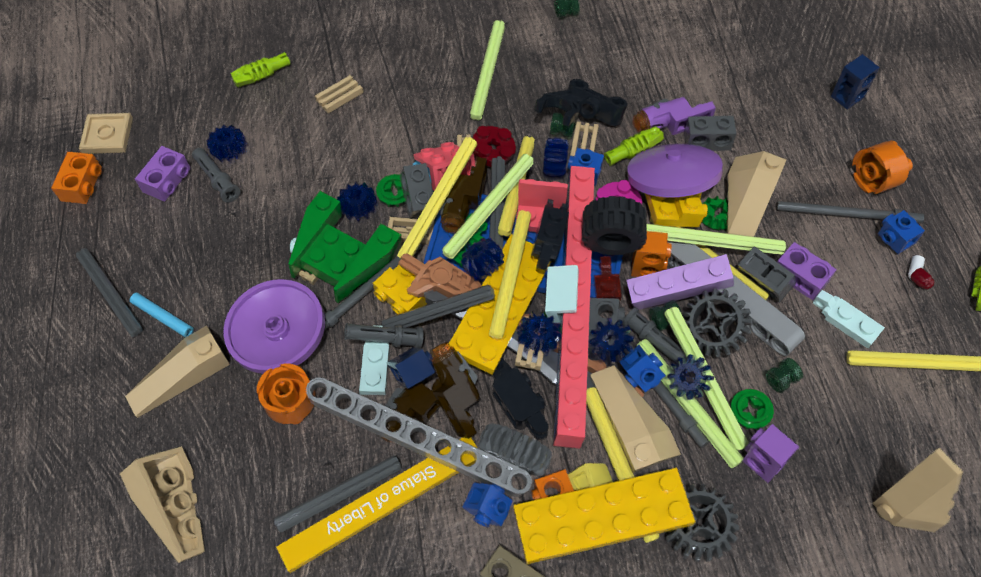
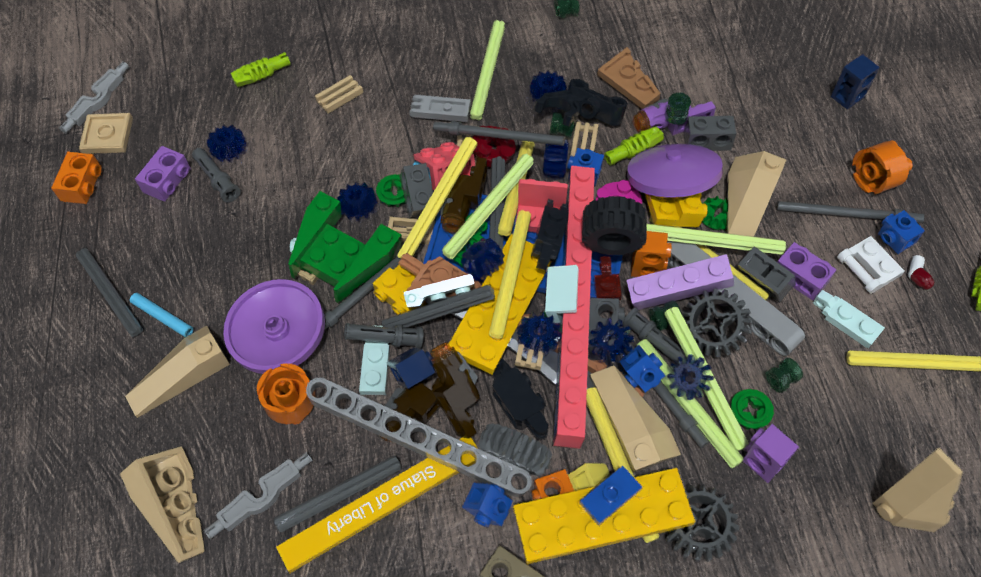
(87, 105): none -> light grey piece
(246, 504): none -> light grey piece
(437, 290): none -> light aqua hinge
(440, 108): none -> light grey hinge
(457, 128): none -> dark grey bar
(546, 83): none -> clear blue gear
(610, 495): none -> blue plate
(628, 79): none -> medium nougat wing
(678, 108): none -> clear green wheel
(874, 260): none -> white plate

